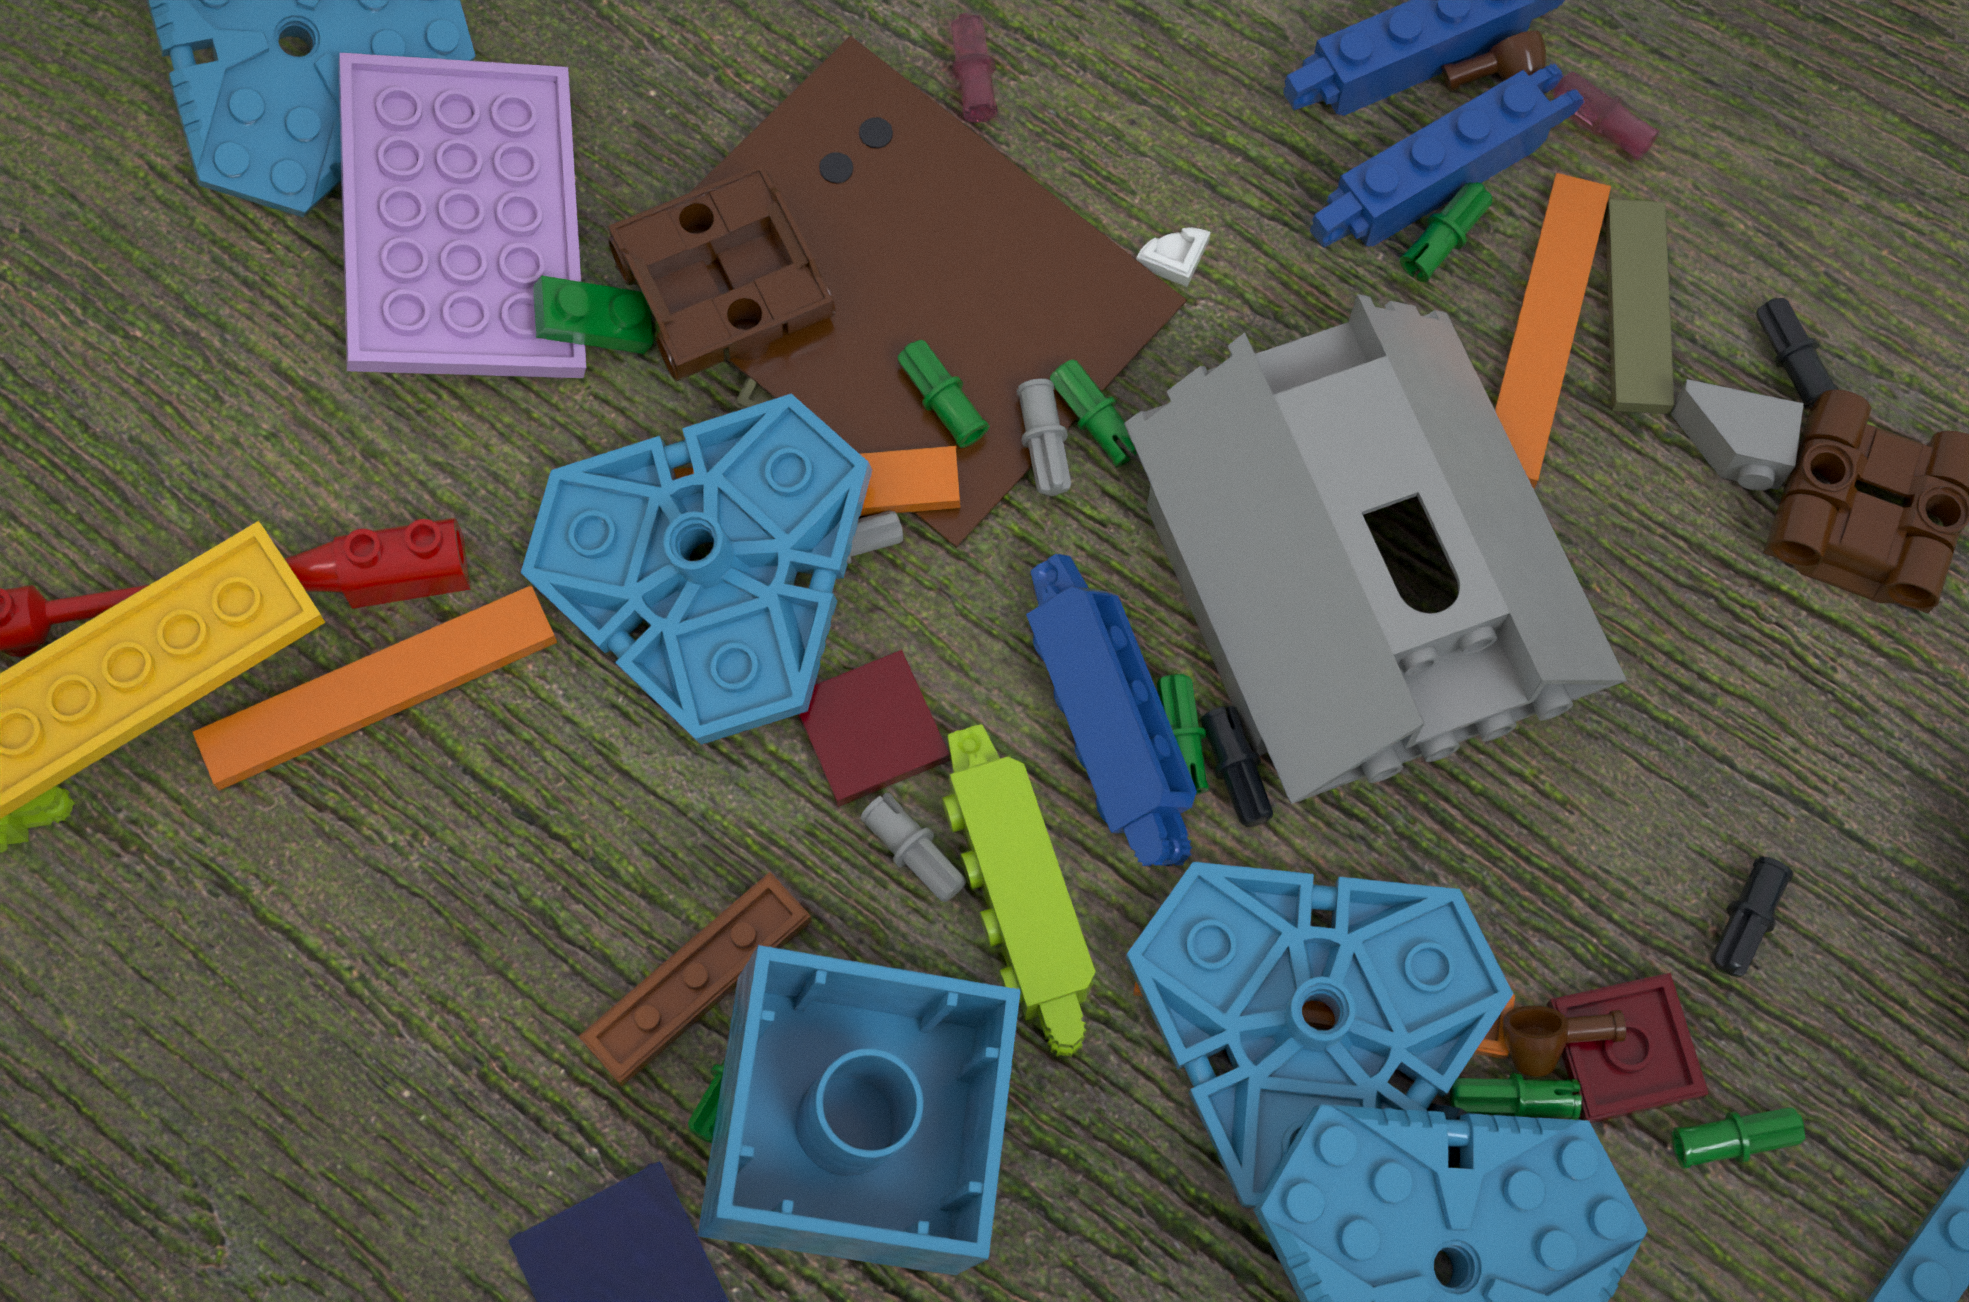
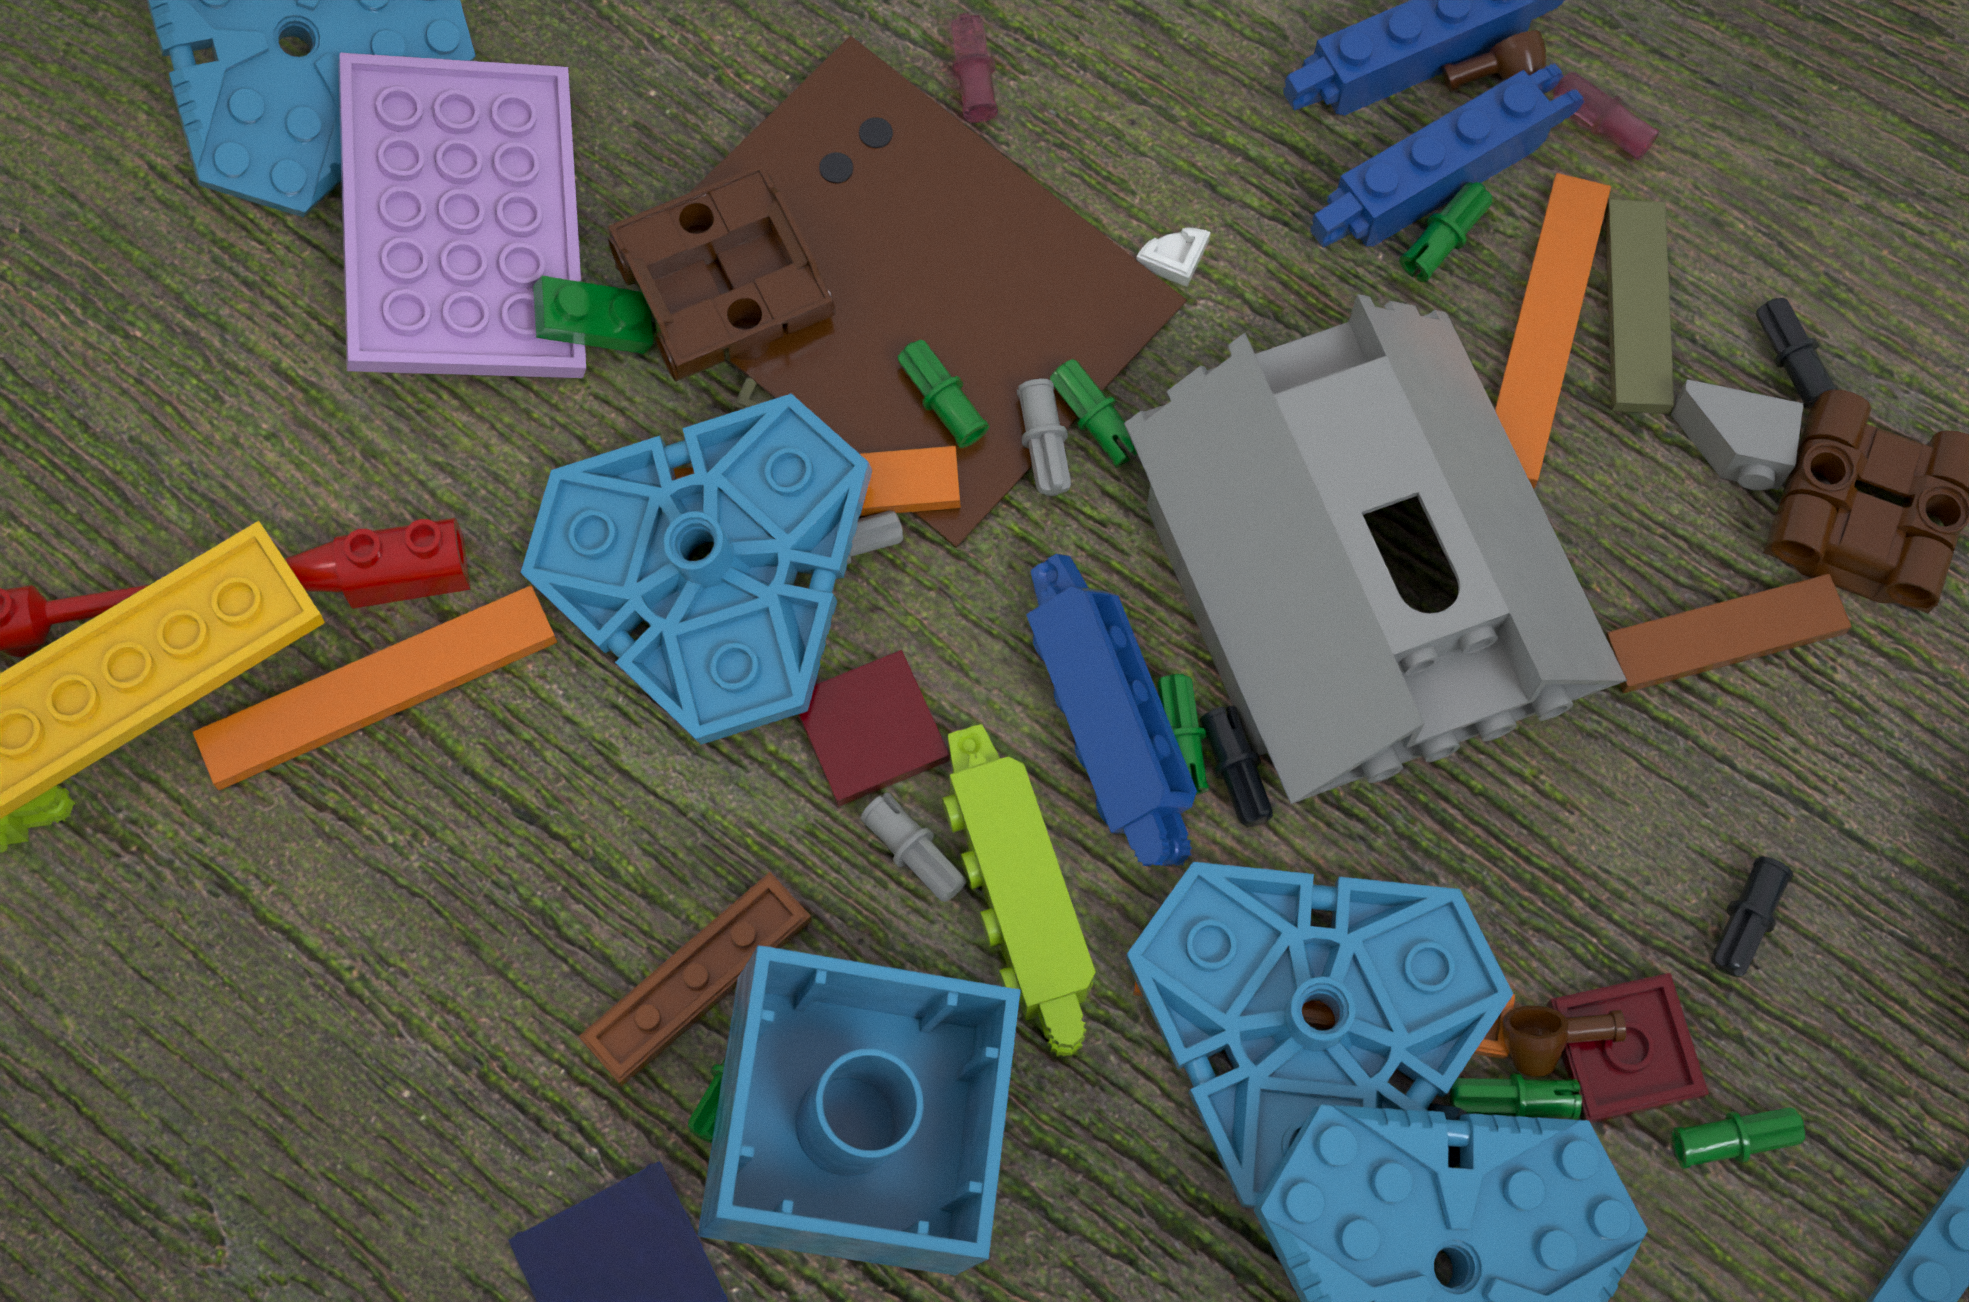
(1728, 632): none -> dark orange tile

